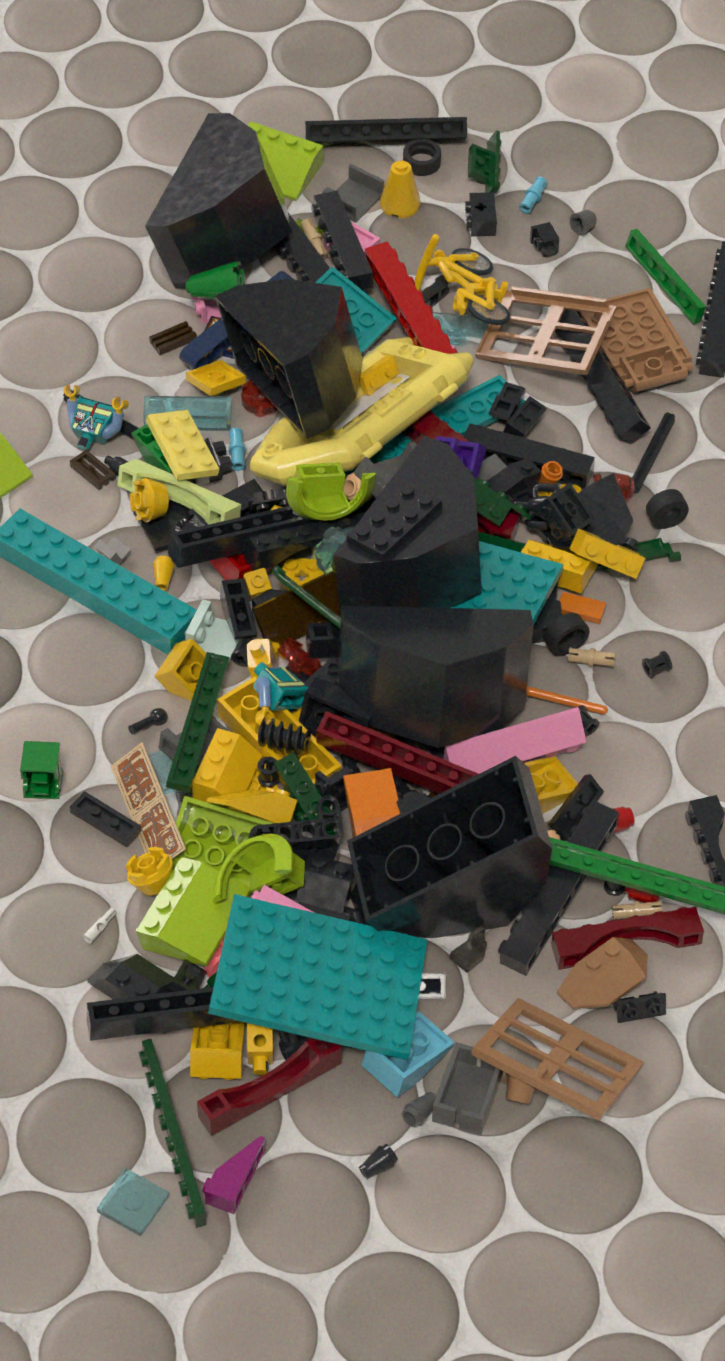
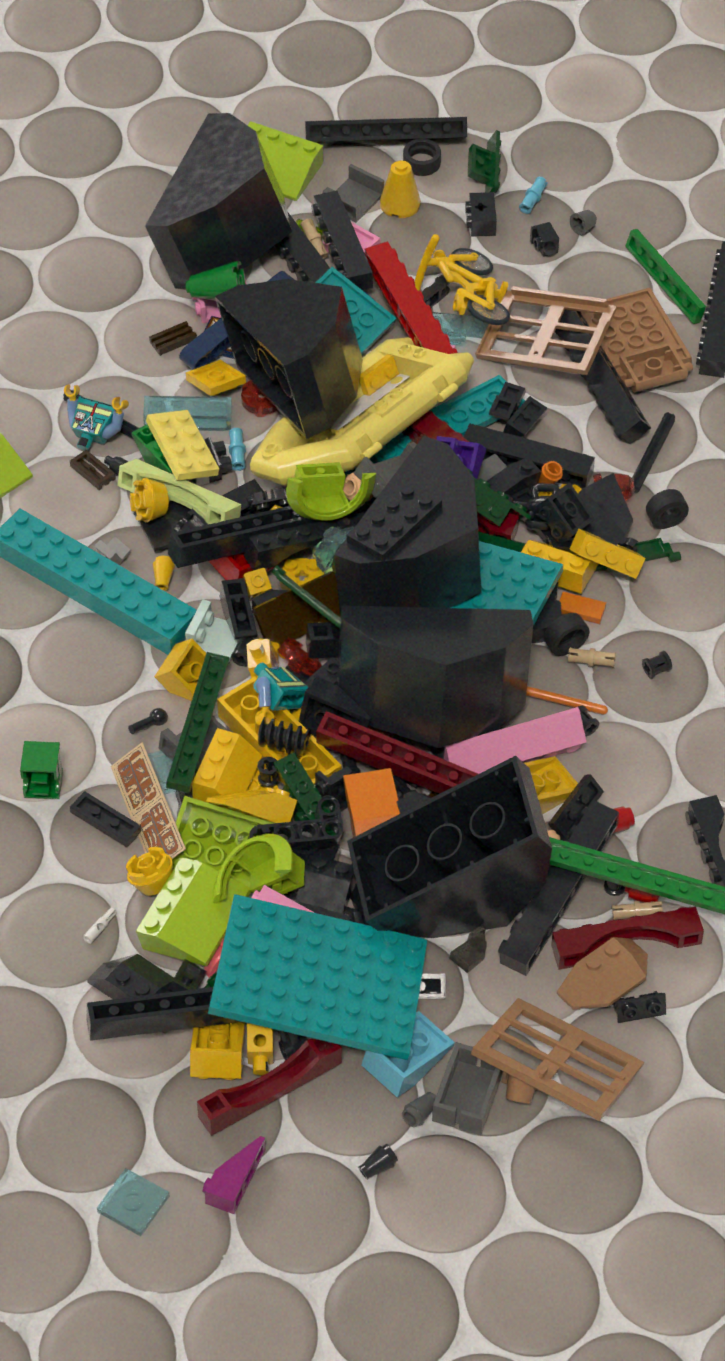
(174, 1140): dark green plate -> none

